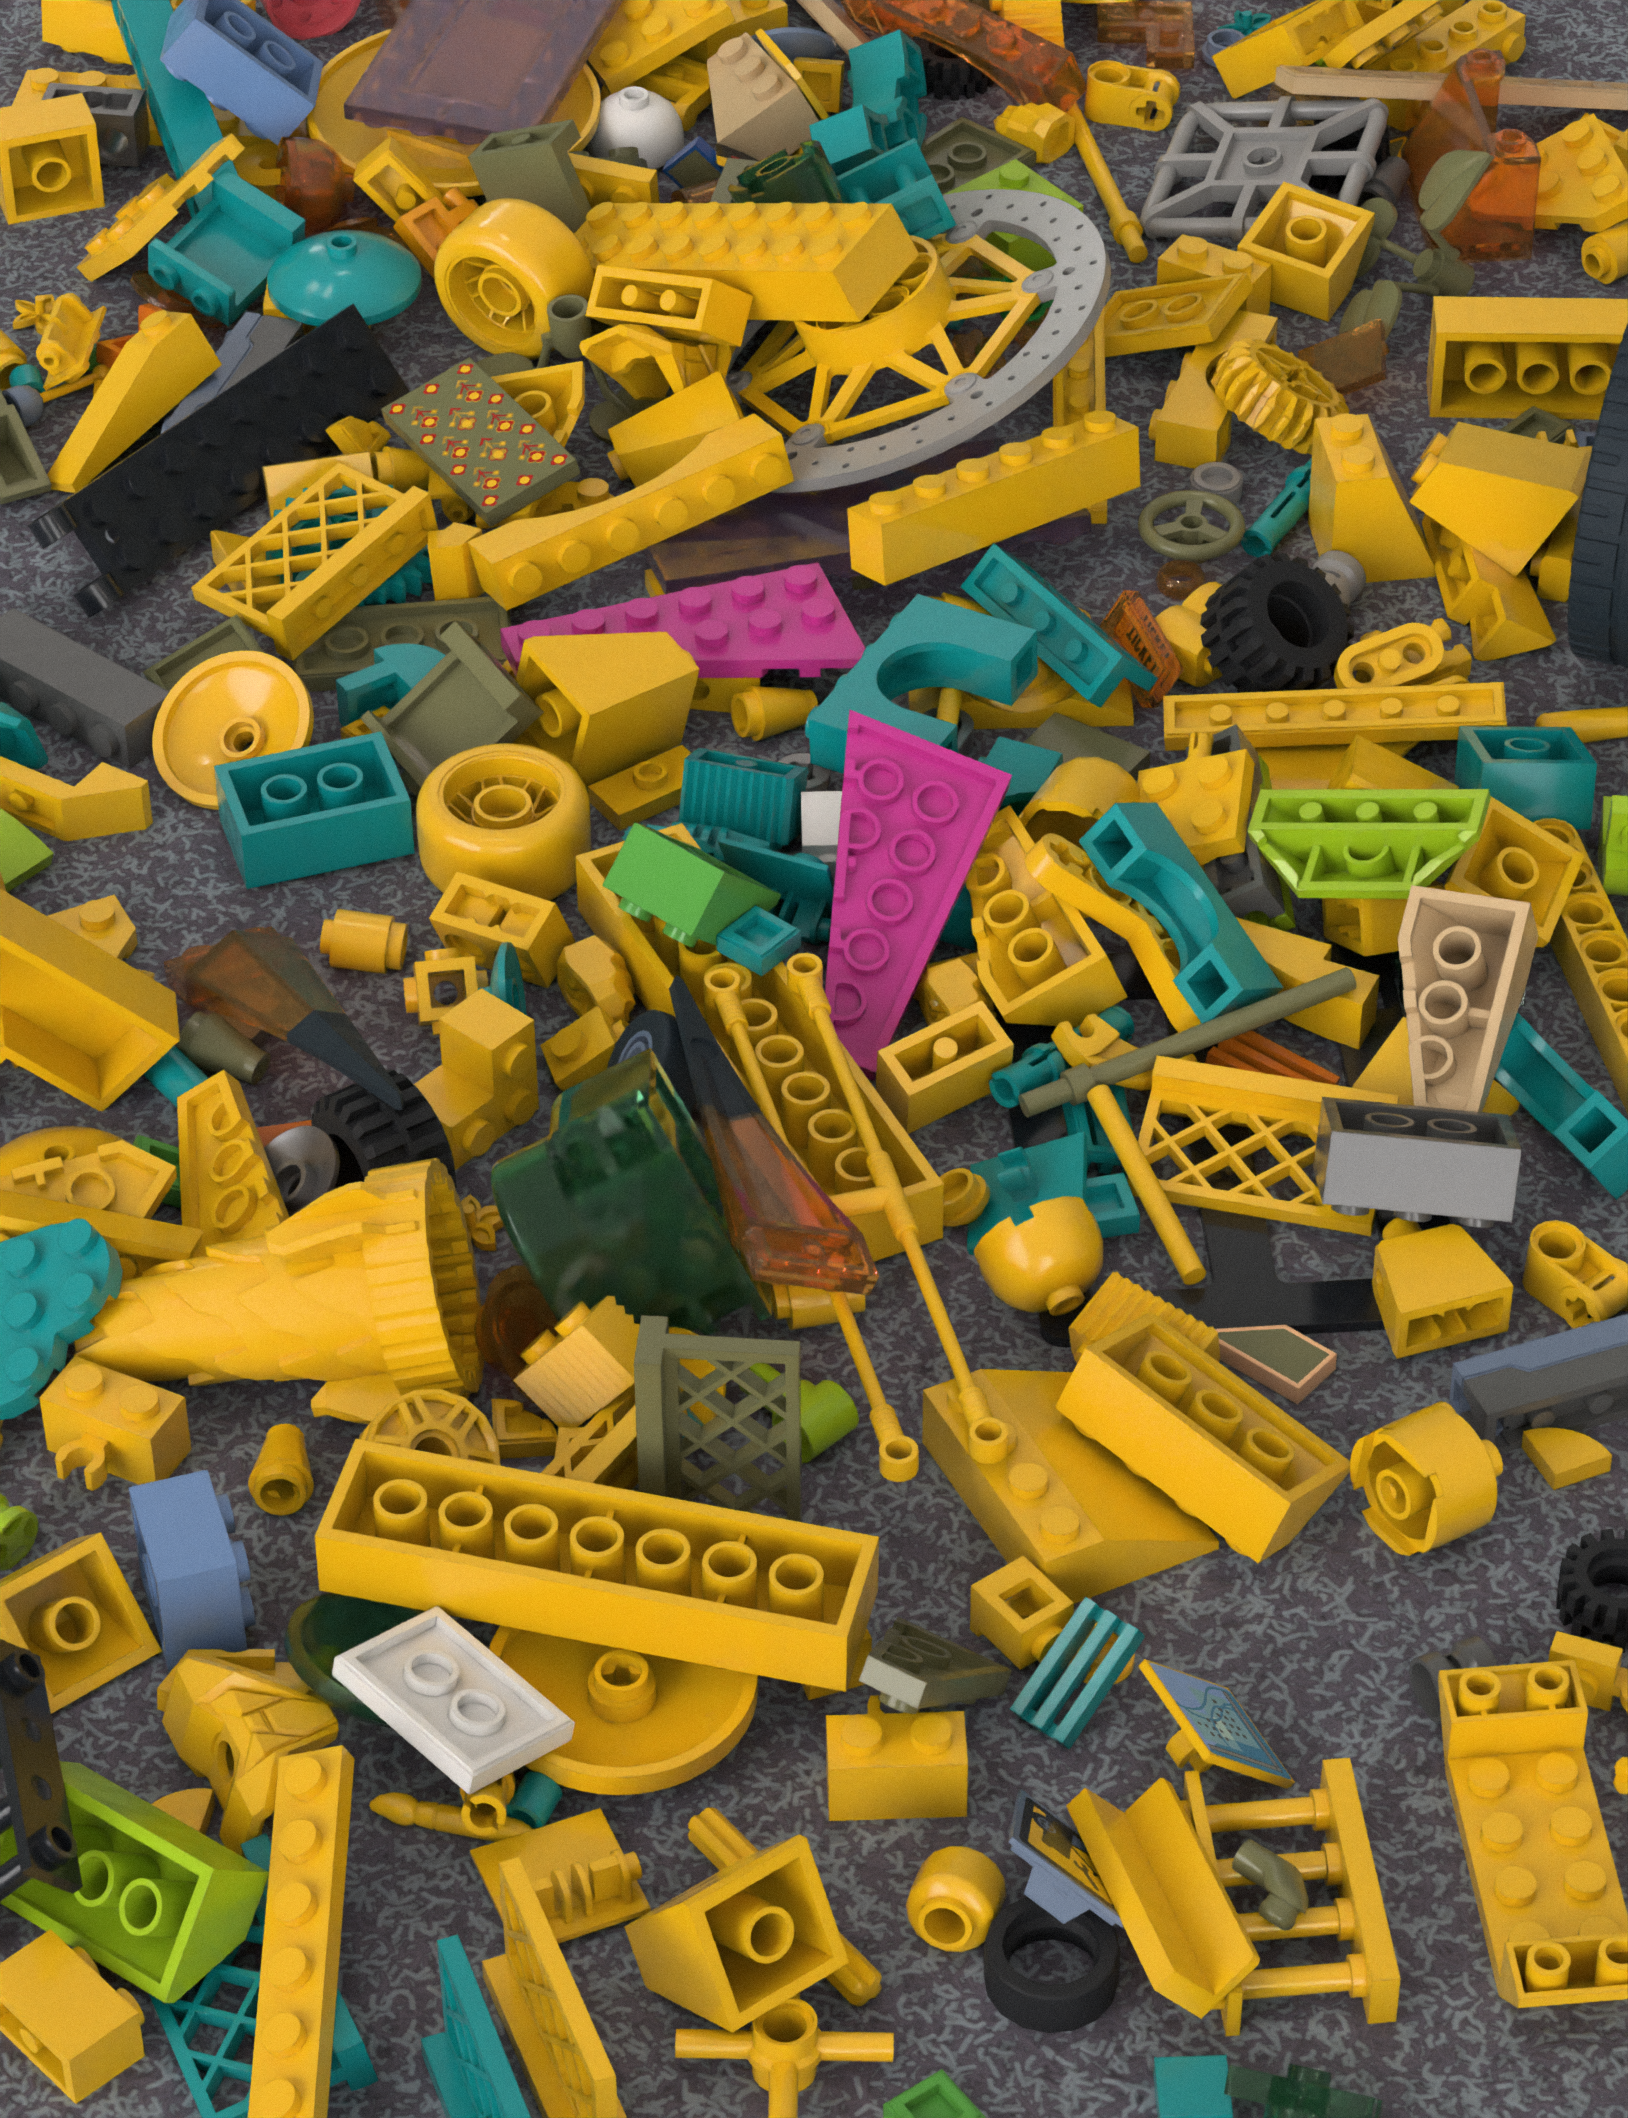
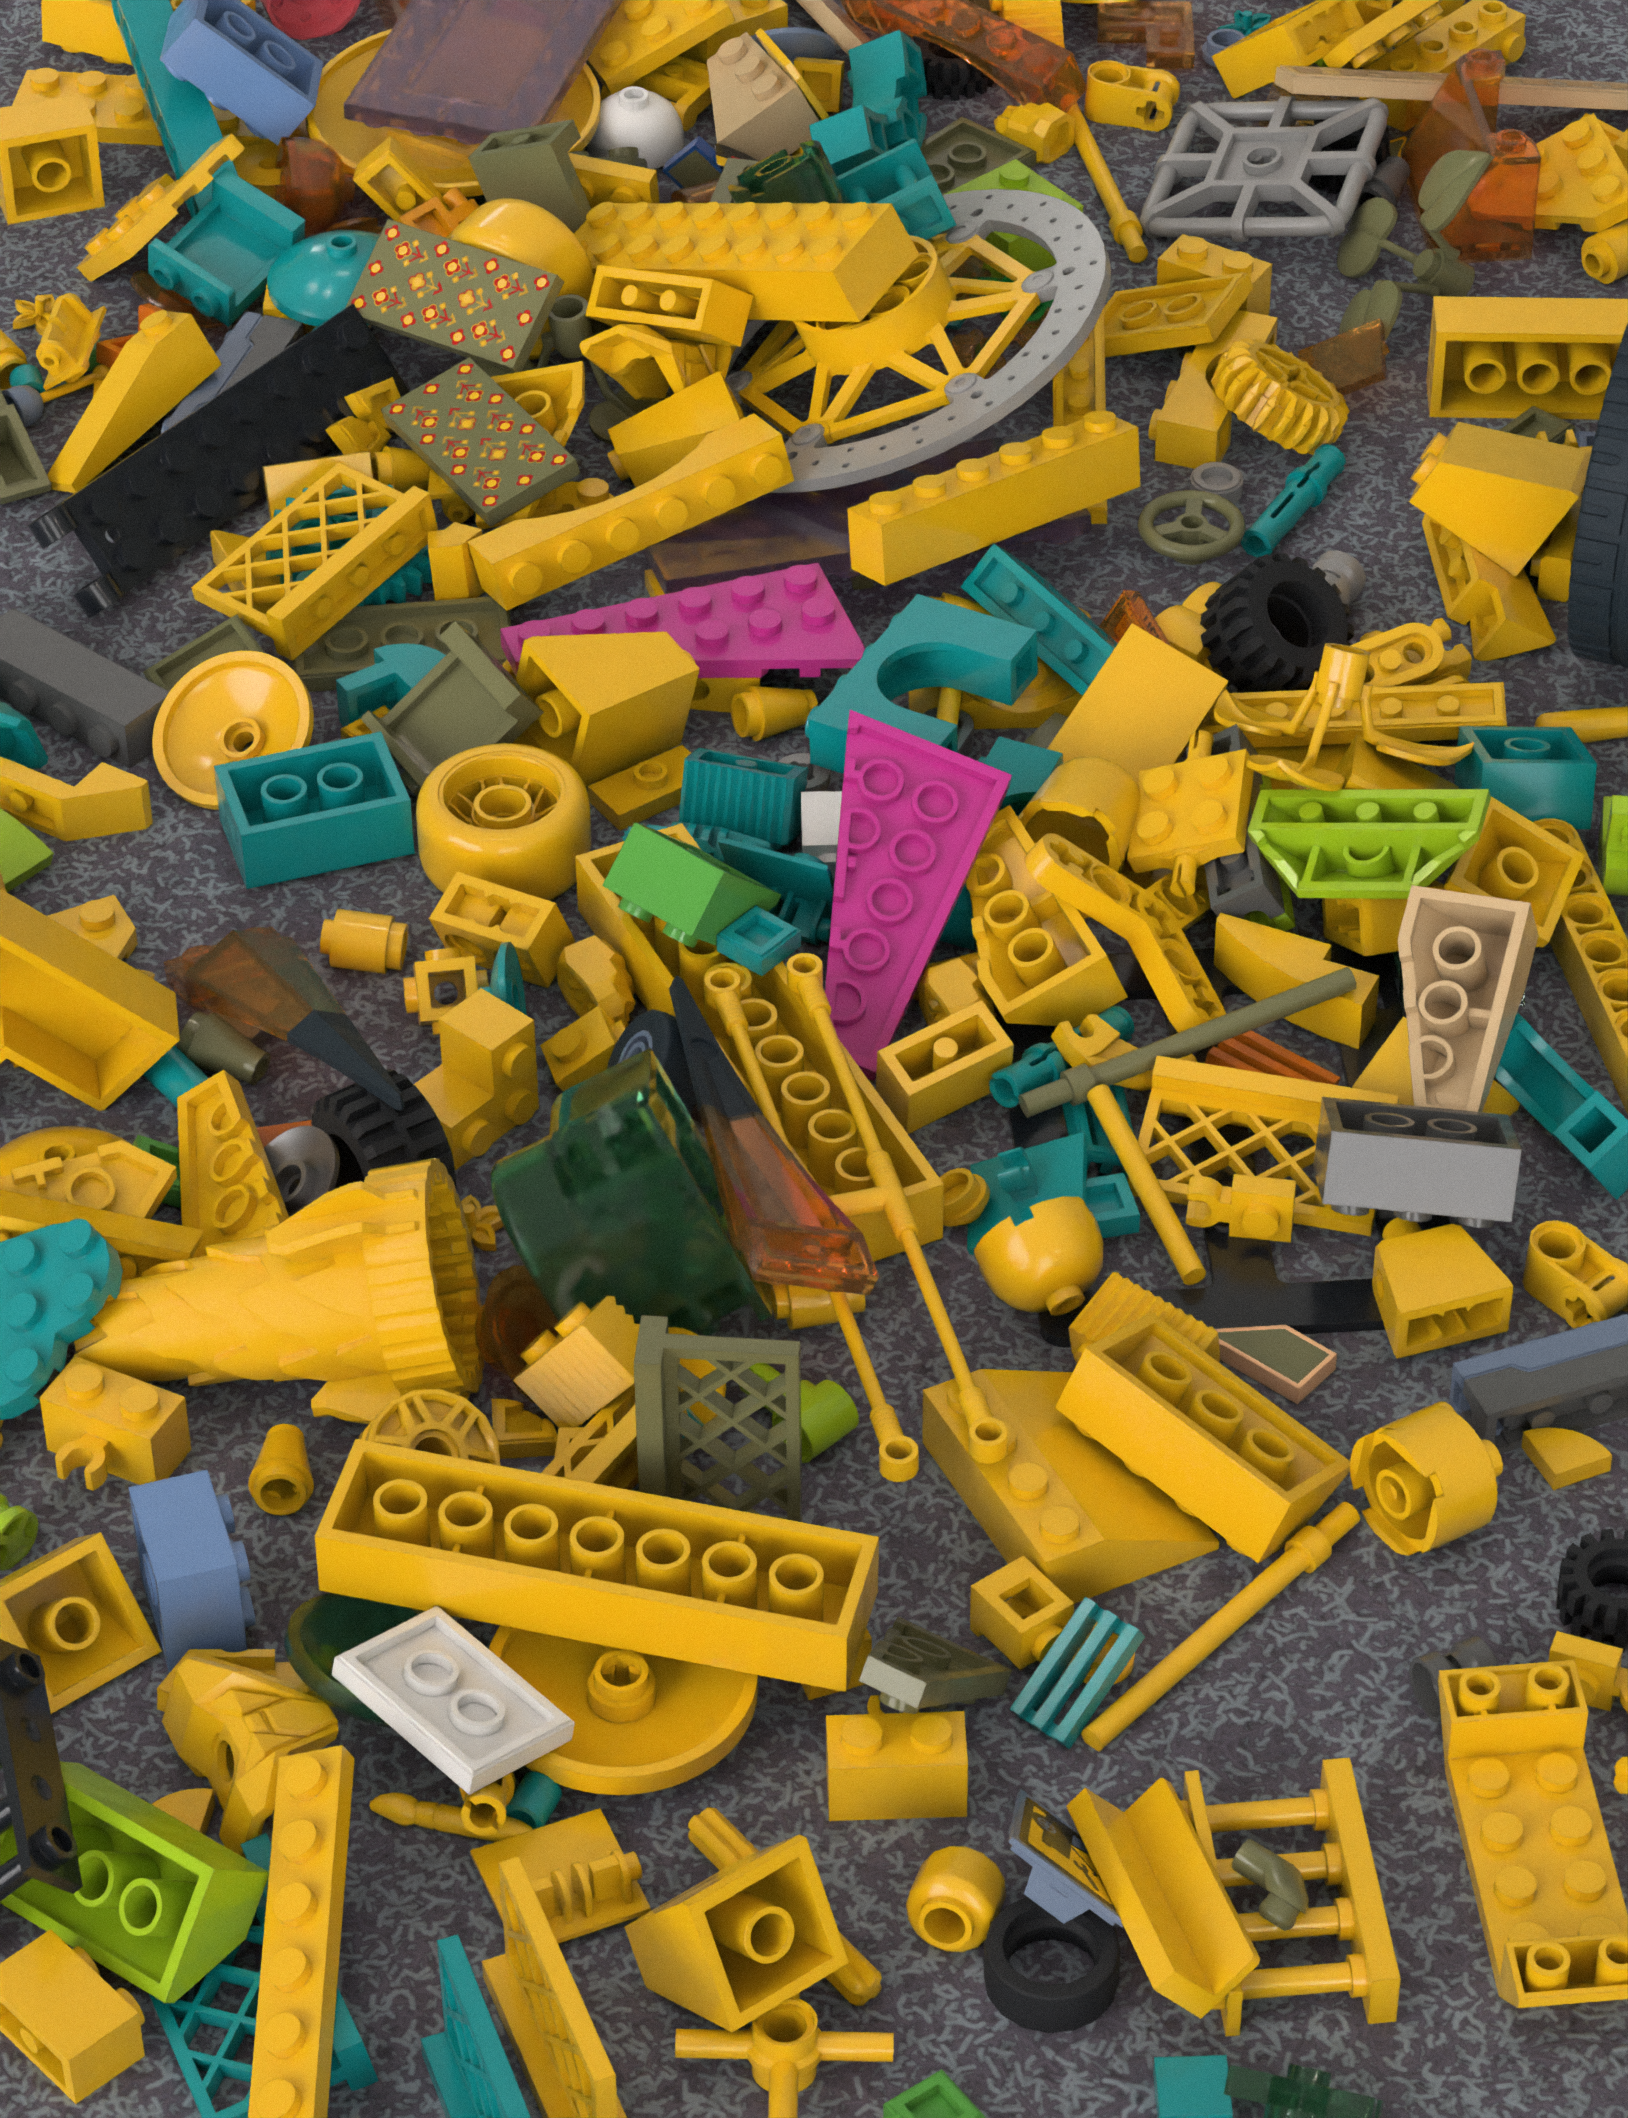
(113, 111): flat silver brick -> none
(369, 401): none -> yellow tile
(455, 296): none -> olive tile
(1140, 706): none -> yellow tile
(1149, 861): teal arch -> none
(1179, 589): clear orange piece -> none
(1213, 1727): piece -> none
(1252, 1206): none -> yellow plate
(1302, 1553): none -> yellow bar
(1311, 247): yellow slope -> none
(1339, 684): none -> yellow plant
(1361, 503): yellow slope -> none

